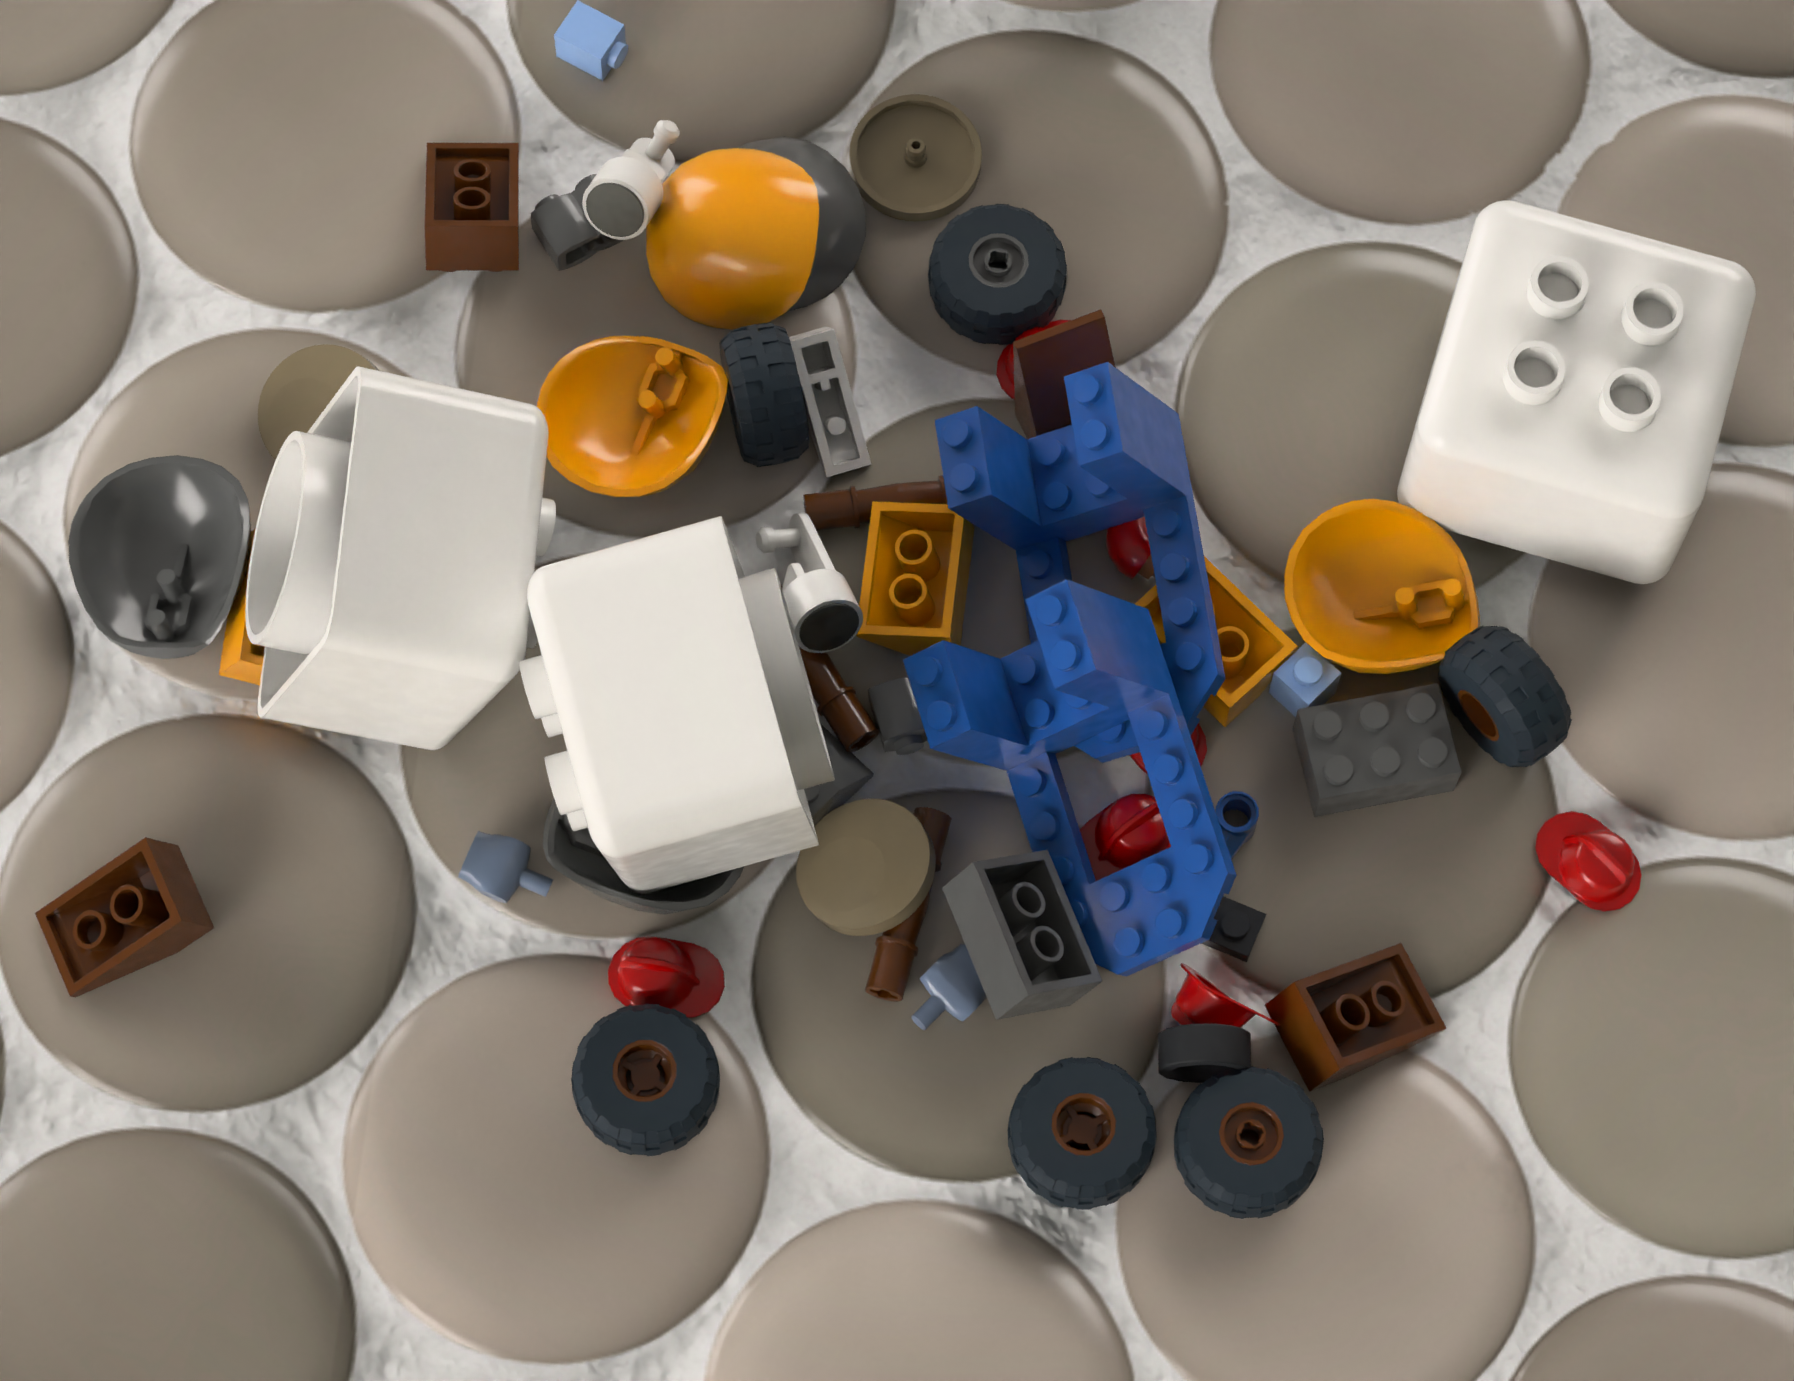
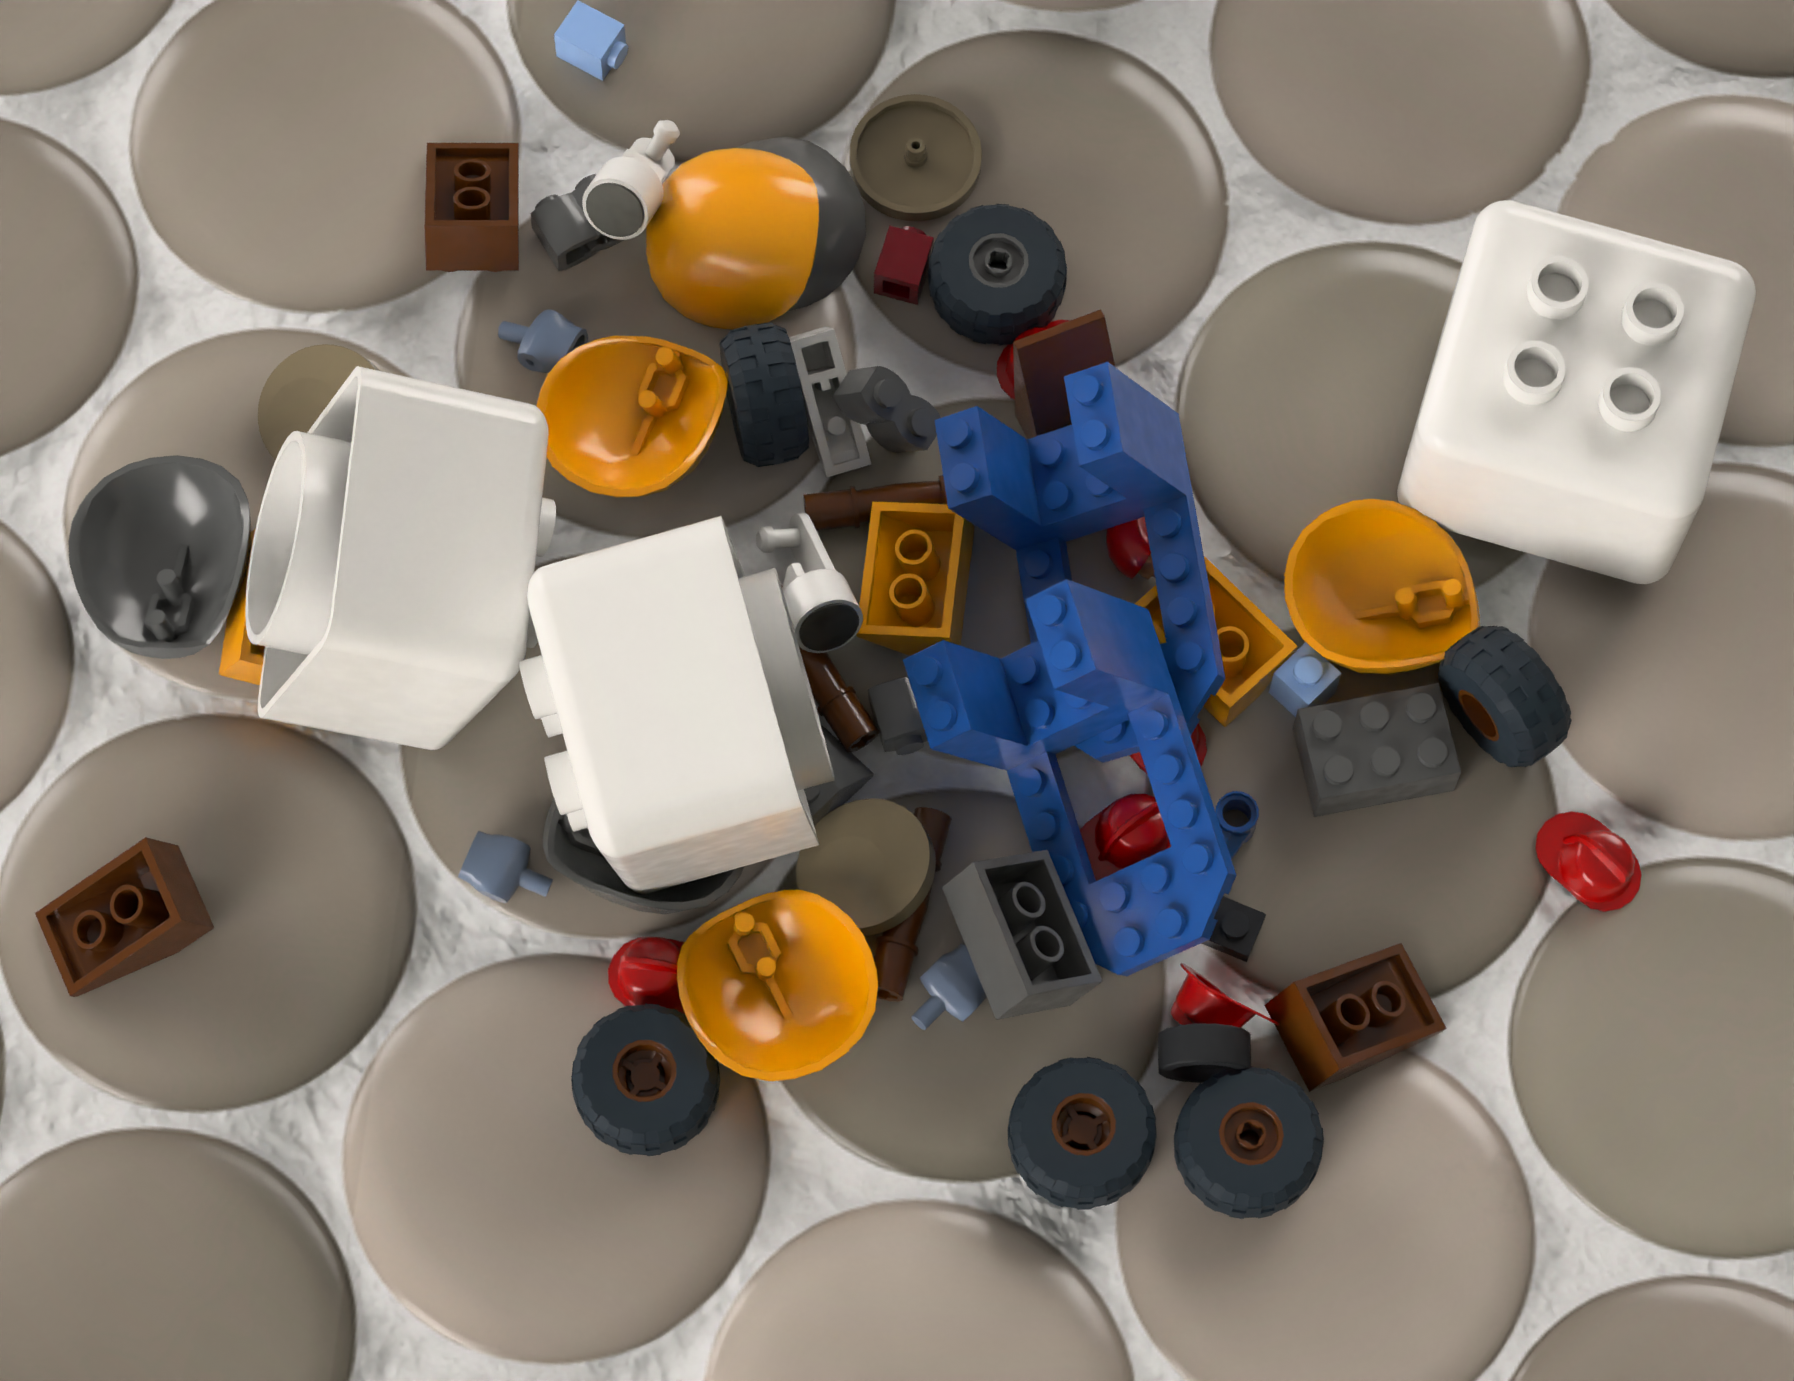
(545, 341): none -> sand blue piece
(778, 985): none -> light orange piece
(887, 408): none -> dark grey brick
(903, 264): none -> dark red brick

